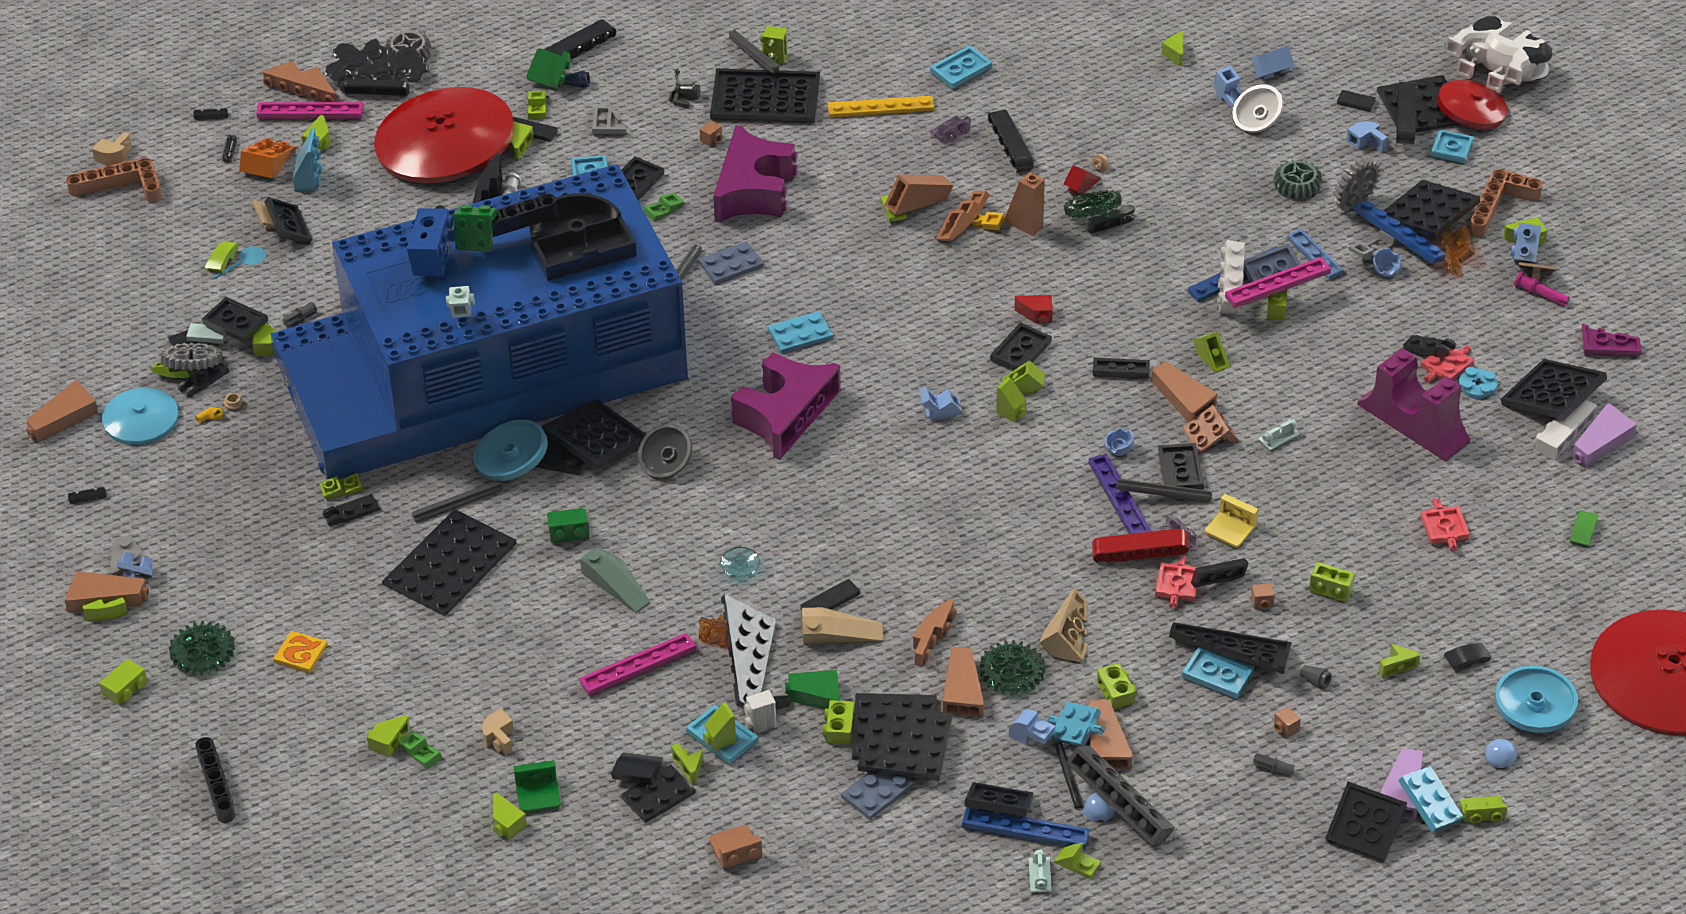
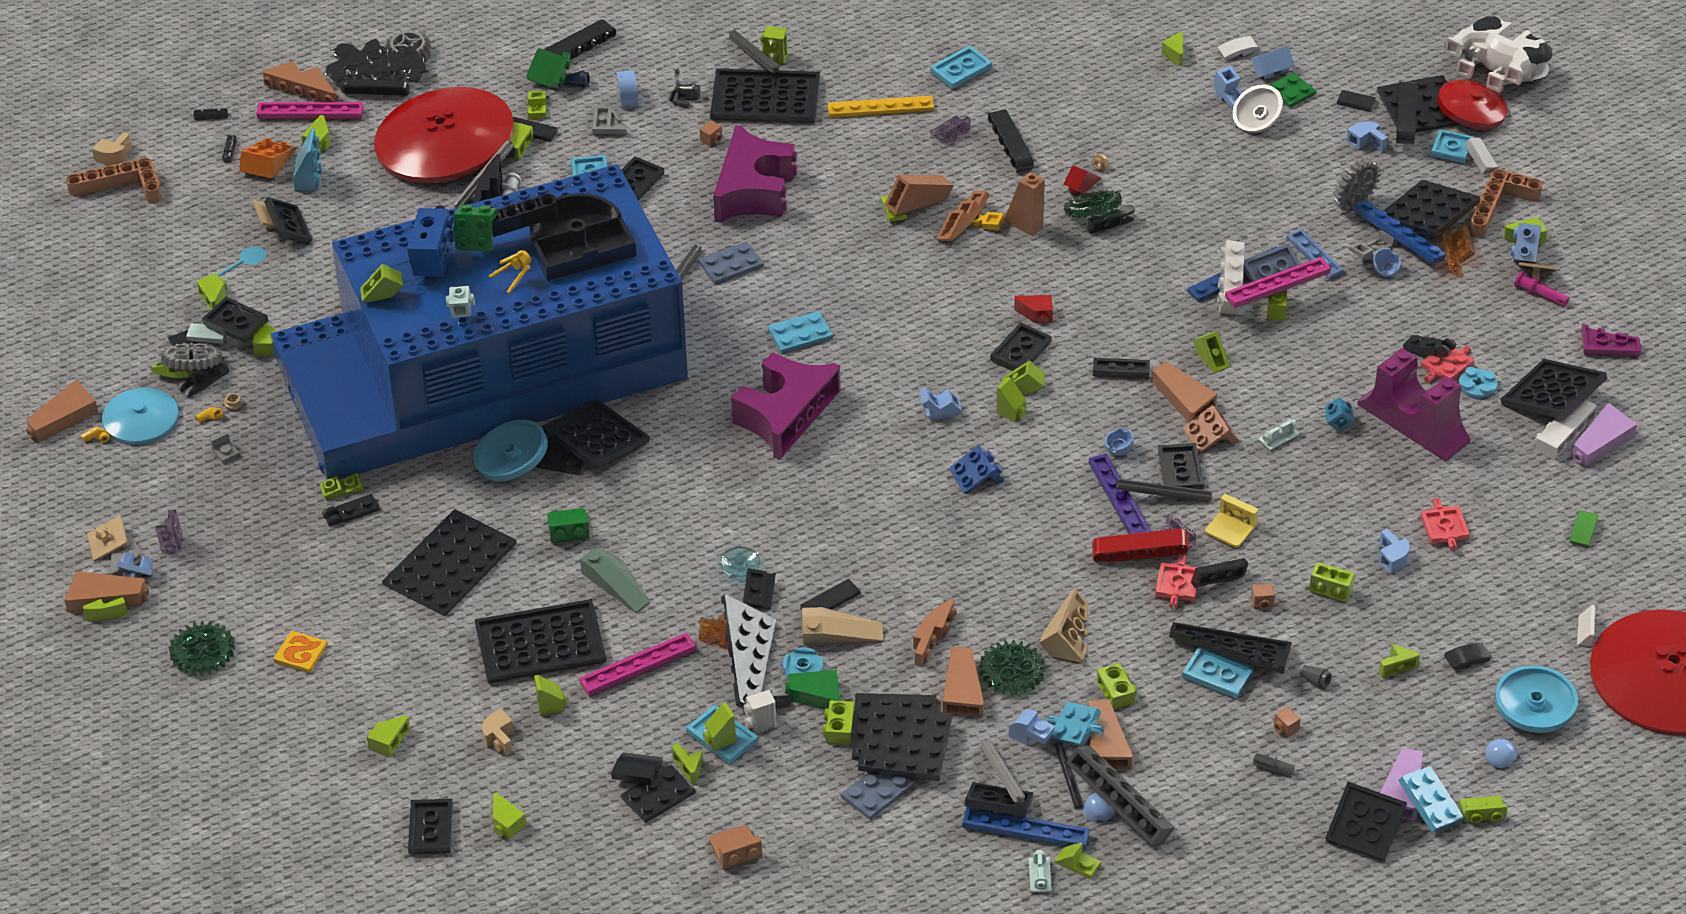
(87, 495): black axle -> none
(97, 433): none -> yellow arm
(107, 538): none -> tan piece
(123, 682): lime brick -> none
(170, 534): none -> clear purple bracket
(211, 289): none -> lime slope
(215, 779): black beam -> none
(220, 256): lime slope -> none
(223, 448): none -> light grey bracket
(299, 314): dark grey axle -> none
(382, 284): none -> lime slope
(418, 749): bright green slope -> none
(430, 826): none -> black plate
(456, 501): dark grey axle -> none
(470, 190): none -> light grey axle
(519, 261): none -> yellow plant
(537, 786): green bracket -> none
(540, 641): none -> black plate
(549, 696): none -> lime slope
(627, 89): none -> light blue brick
(659, 445): dark grey dish -> none
(667, 204): bright green slope -> none
(759, 589): none -> black plate
(801, 655): none -> medium azure plate
(975, 468): none -> blue bracket
(1002, 771): none -> light grey axle
(1238, 46): none -> white slope
(1293, 89): none -> green plate
(1298, 179): sand green gear -> none
(1339, 414): none -> dark azure brick
(1394, 552): none -> light blue brick
(1480, 154): none -> white slope
(1586, 627): none -> white slope

